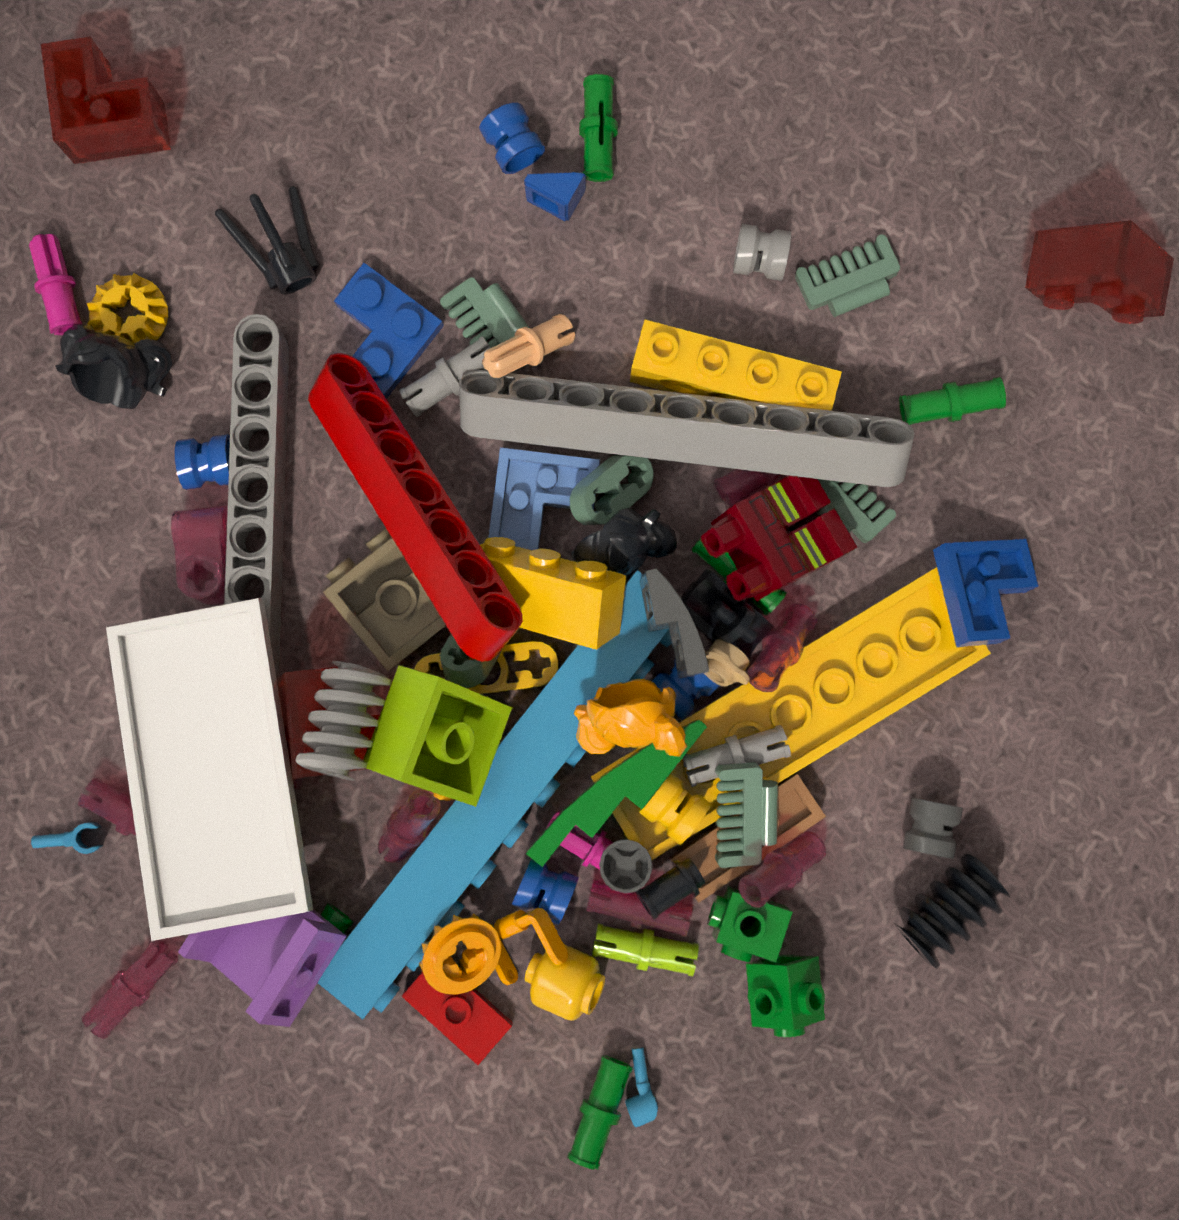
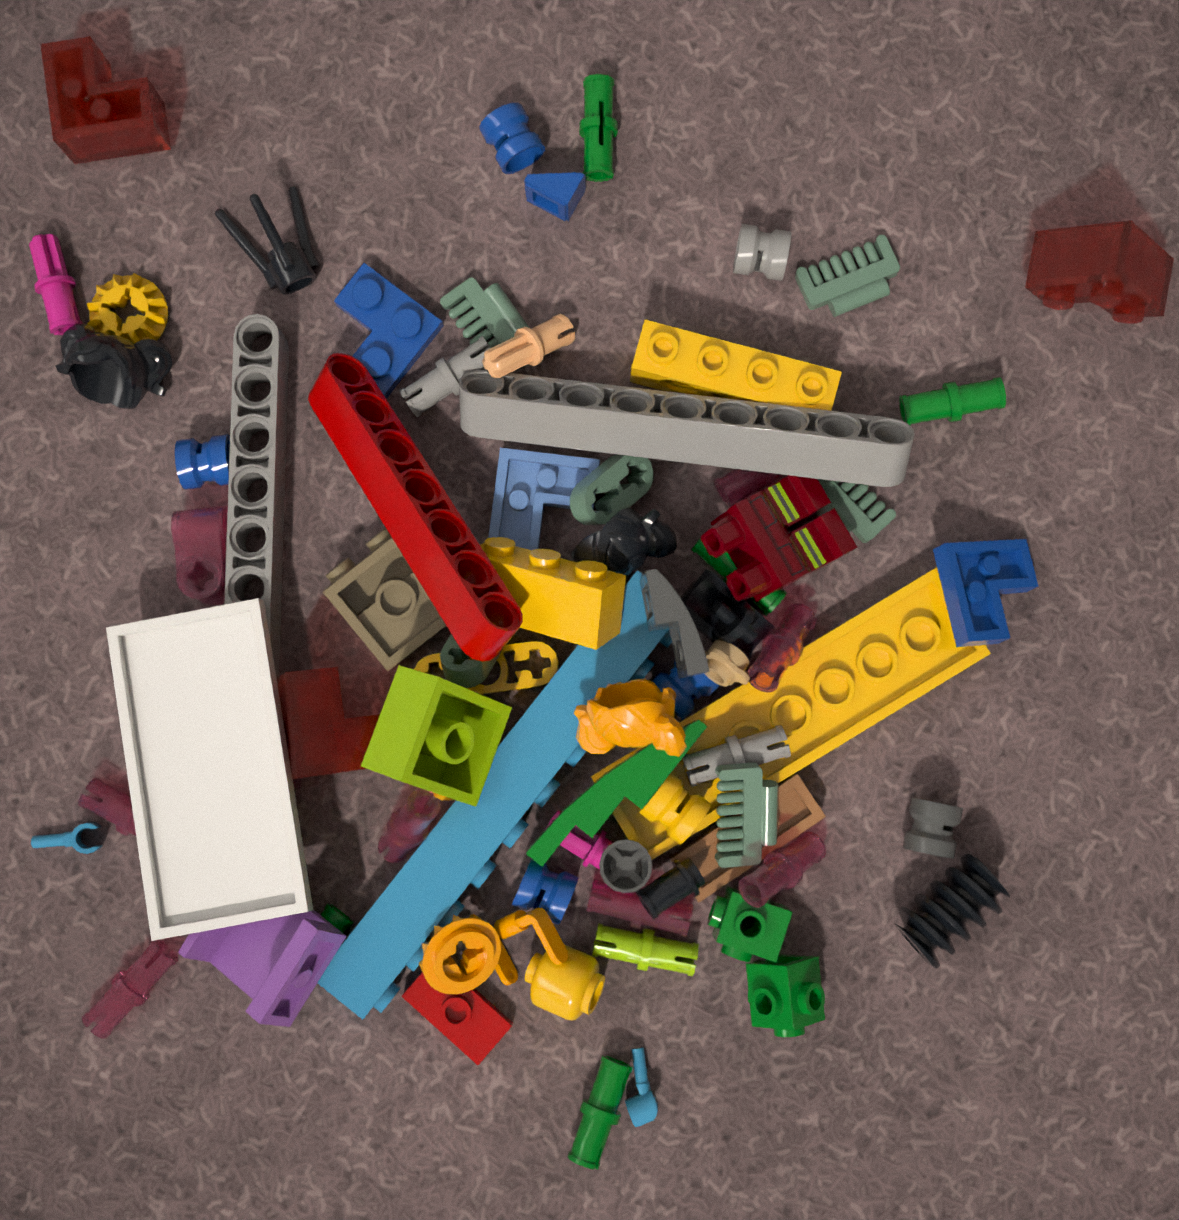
(342, 720): light grey piece -> none

